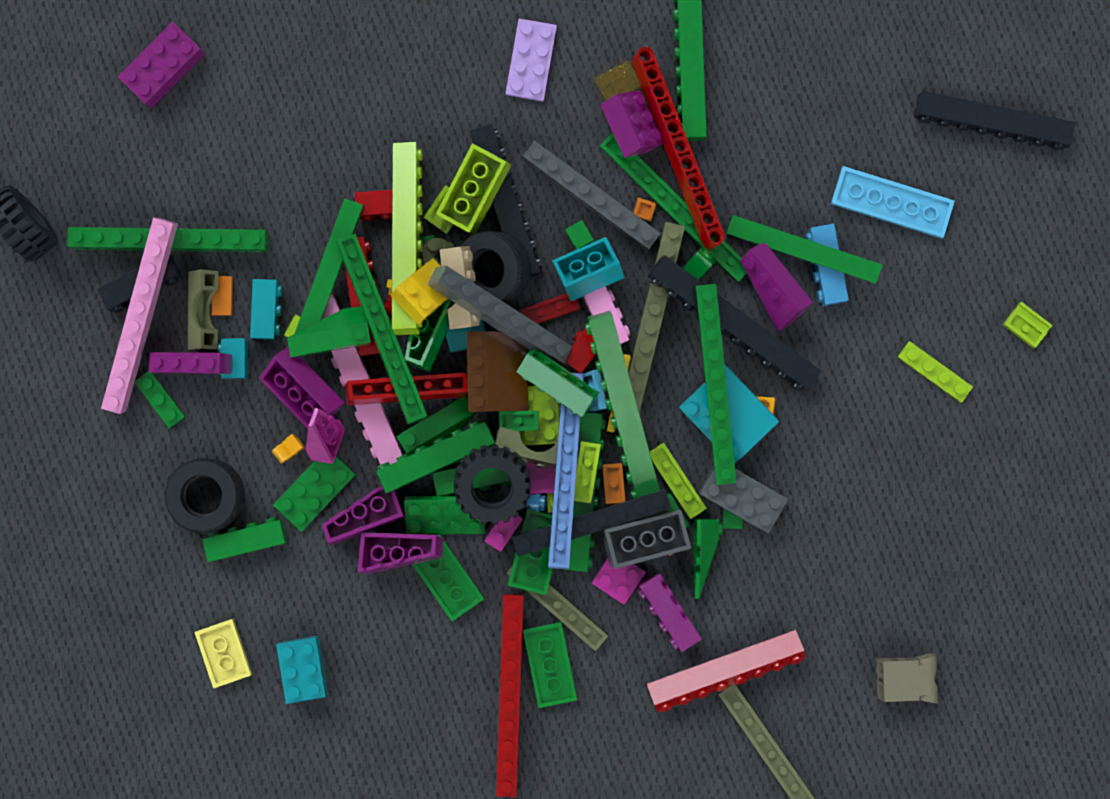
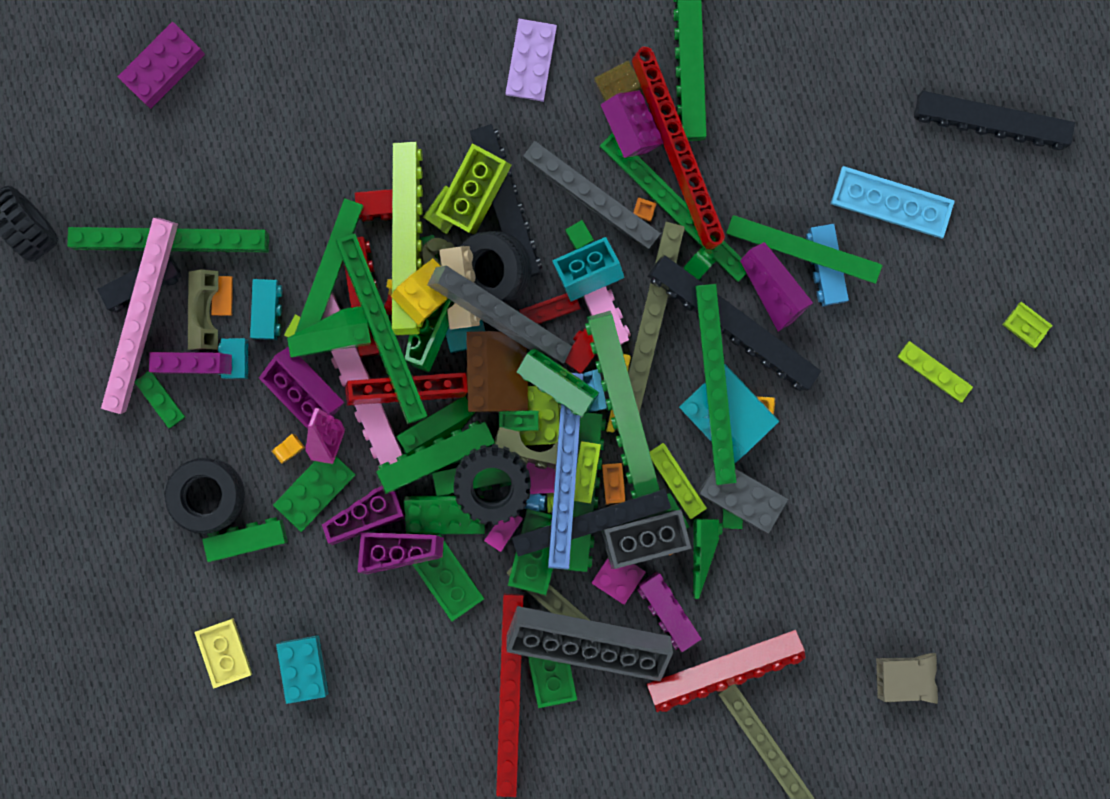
(588, 644): none -> dark grey brick

